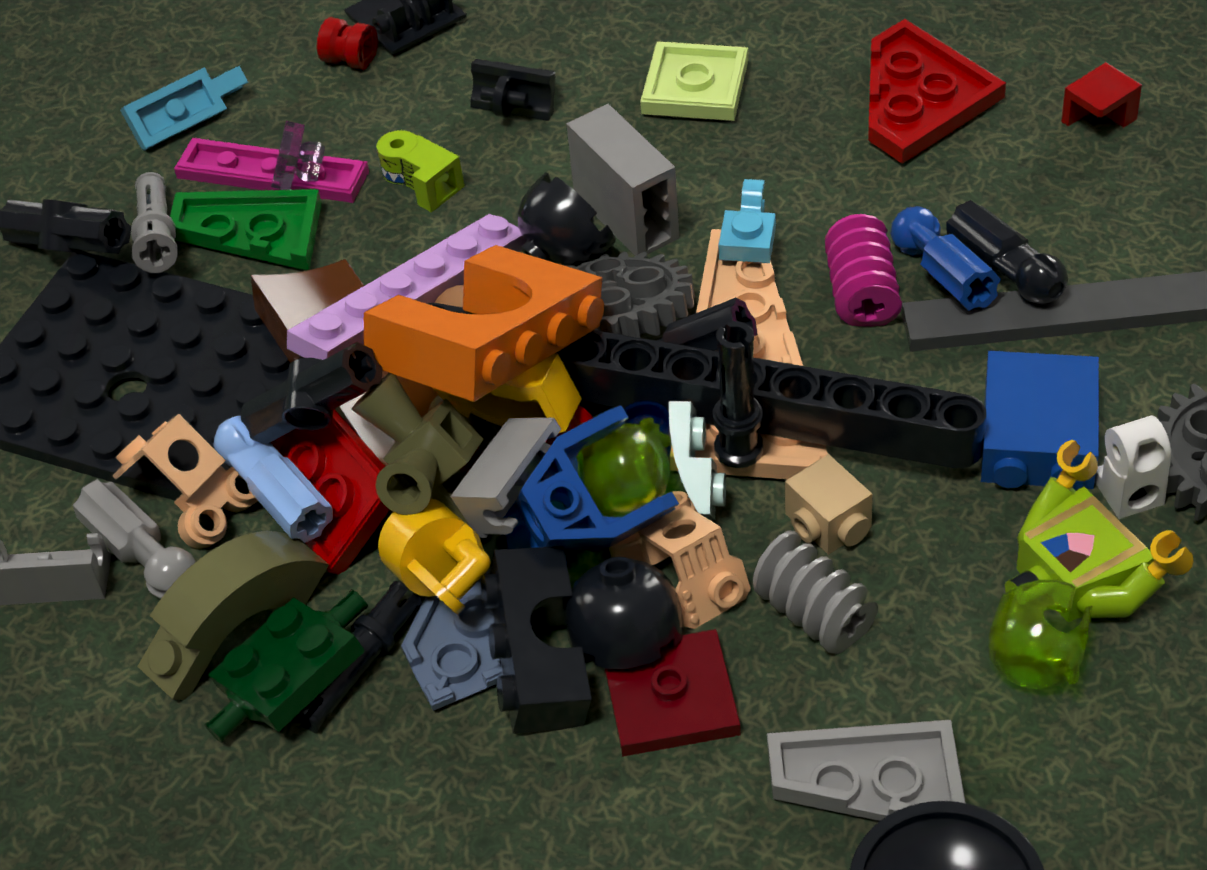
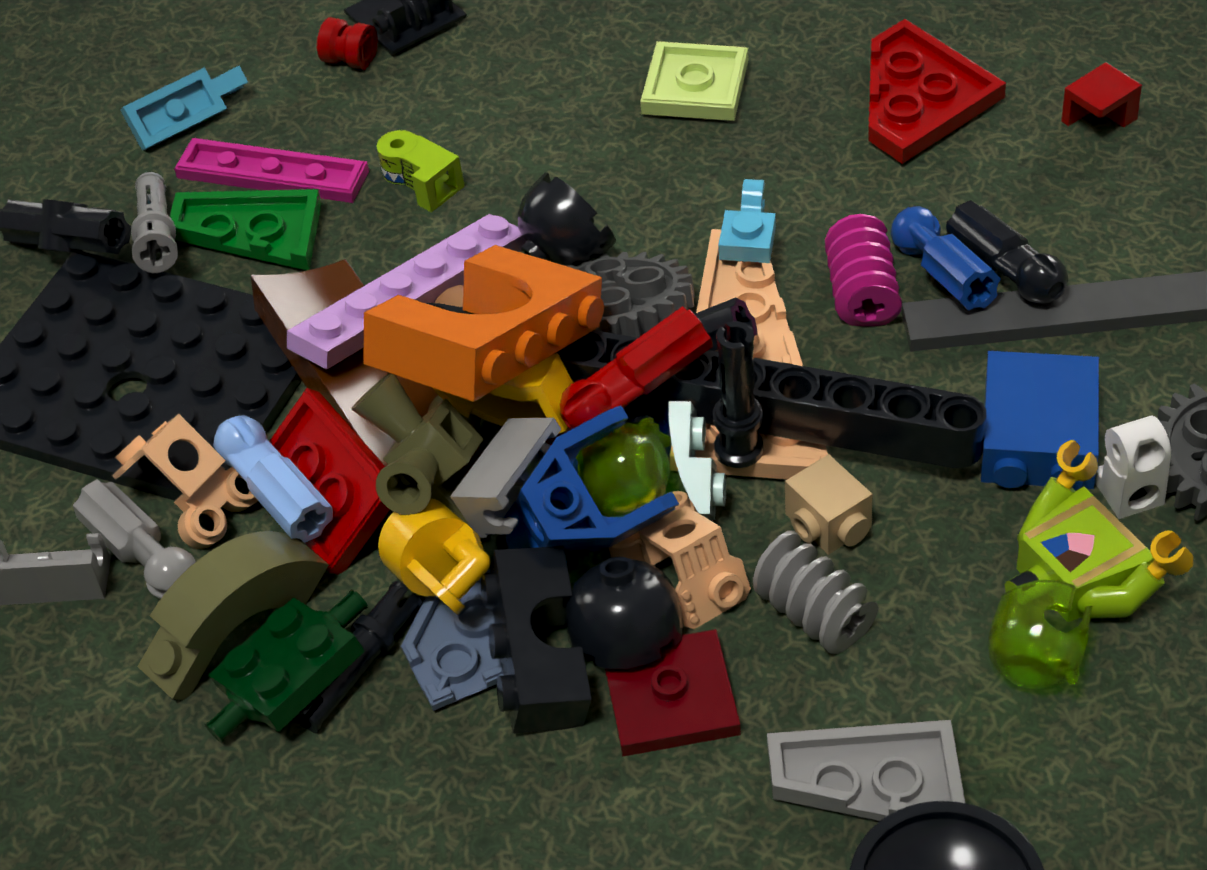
(295, 158): clear purple tile -> none
(311, 393): black piece -> none
(512, 89): black hips -> none
(624, 180): light grey brick -> none
(637, 368): none -> red piece

